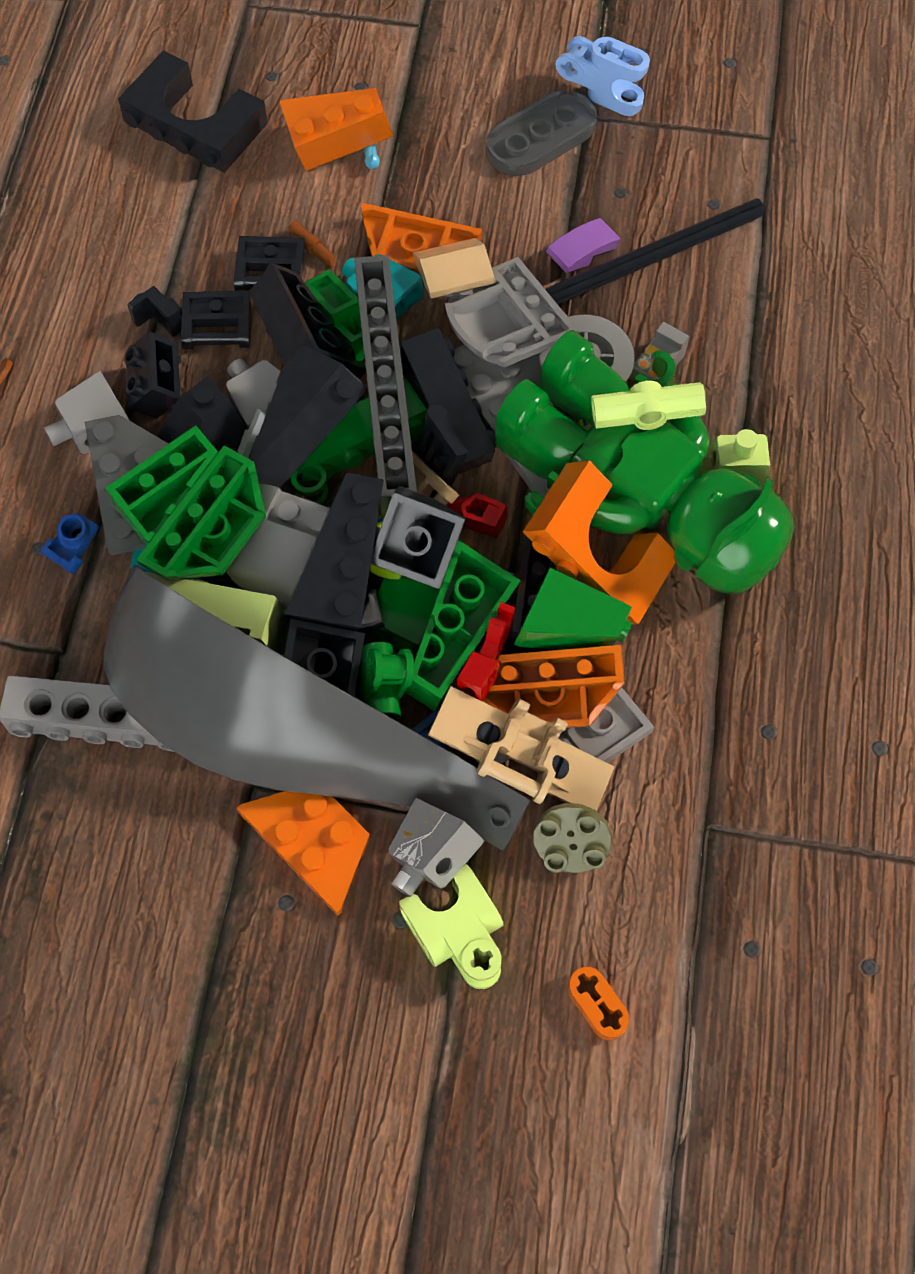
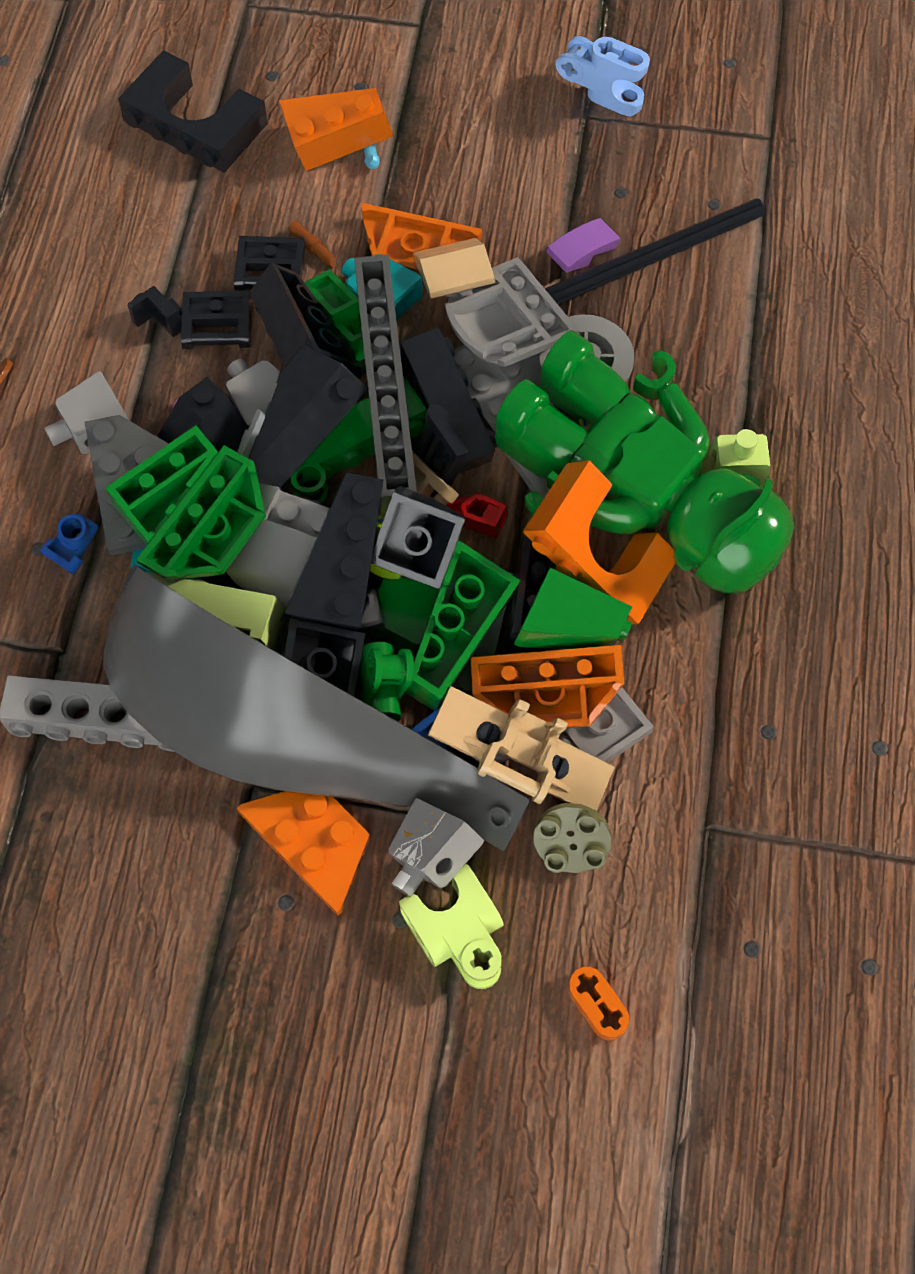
(152, 375): black brick -> none
(482, 667): red piece -> none
(540, 133): dark grey tile -> none
(648, 405): yellowish green piece -> none
(666, 339): light grey leg -> none

